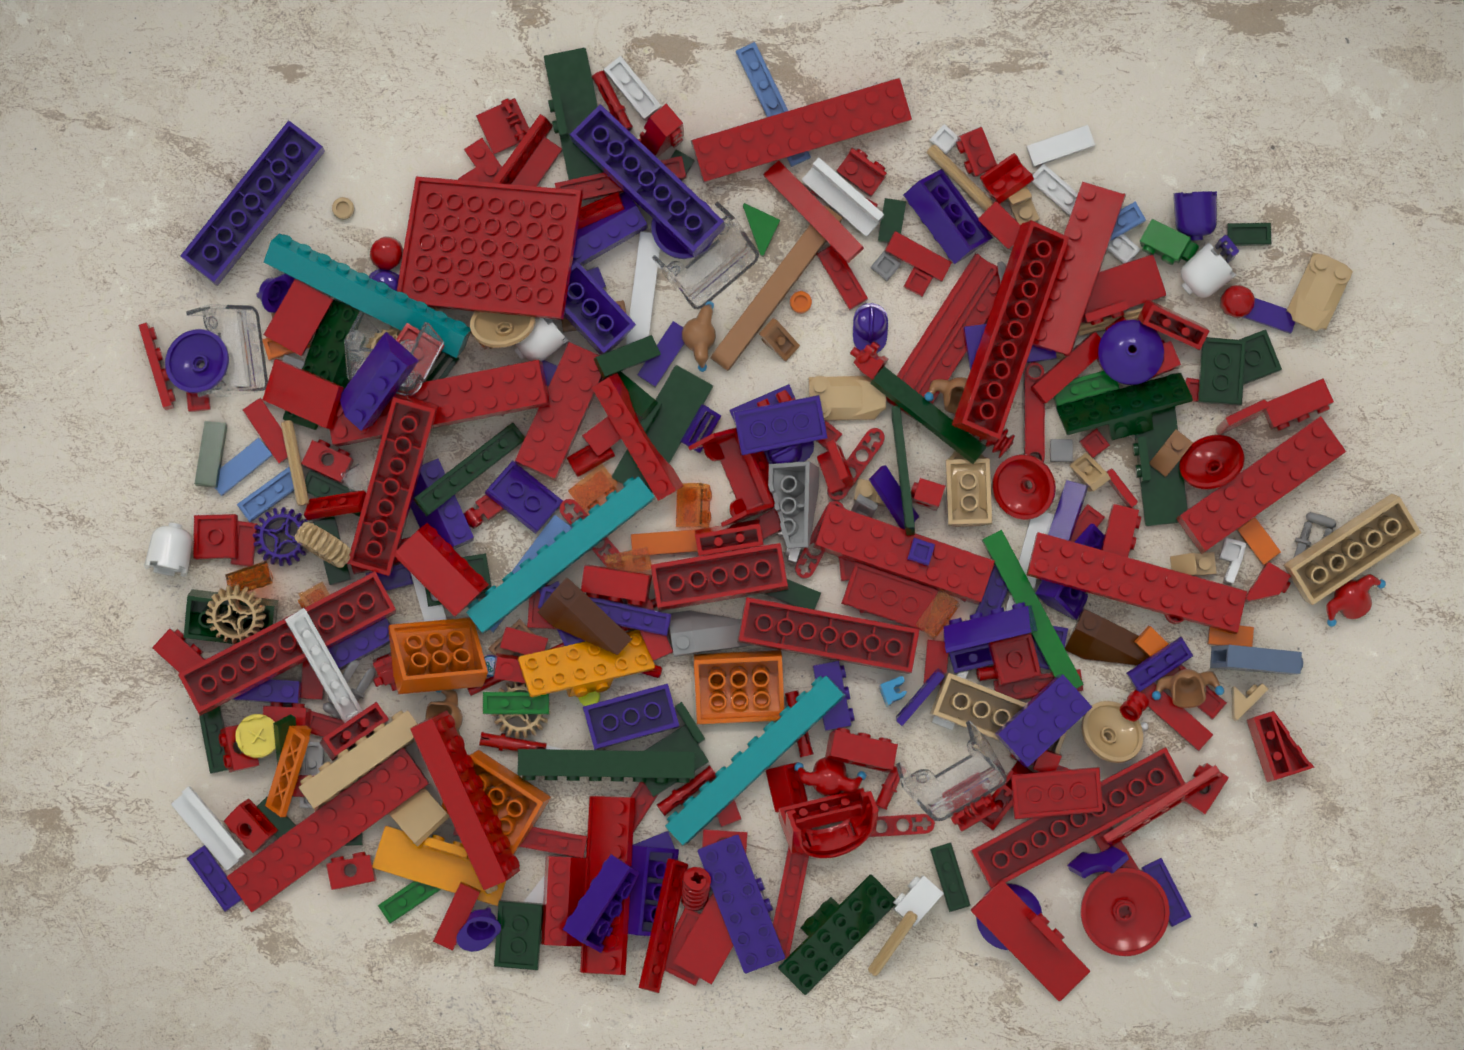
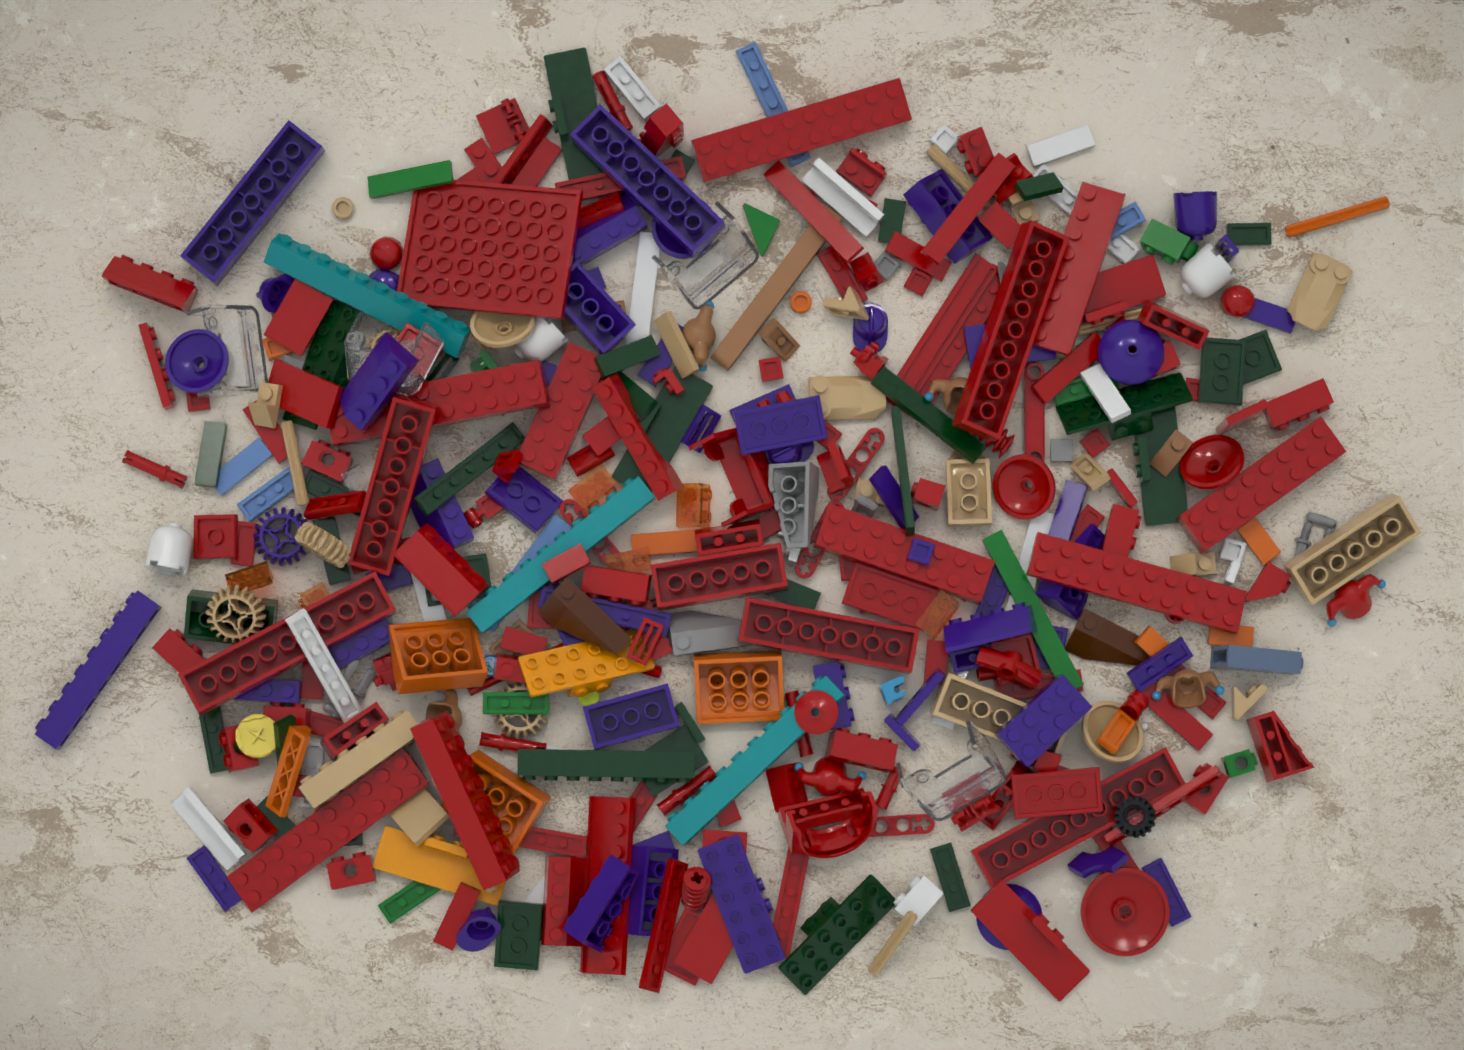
(97, 670): none -> dark purple brick
(150, 284): none -> red slope
(164, 473): none -> red pin
(267, 406): none -> tan slope
(410, 179): none -> green tile
(484, 362): none -> green bracket
(507, 464): none -> red bracket
(566, 563): none -> red tile
(637, 658): none -> red tile
(672, 383): none -> red bracket
(676, 344): none -> tan tile
(771, 369): none -> red plate
(828, 712): none -> red dish
(848, 307): none -> tan slope
(866, 272): none -> red bracket
(902, 732): none -> dark purple tile
(968, 208): none -> red tile
(1009, 666): none -> red piece
(1038, 186): none -> dark green tile
(1105, 393): none -> white tile
(1116, 731): none -> orange tile
(1135, 803): none -> black tyre
(1230, 767): none -> green brick
(1337, 216): none -> orange axle

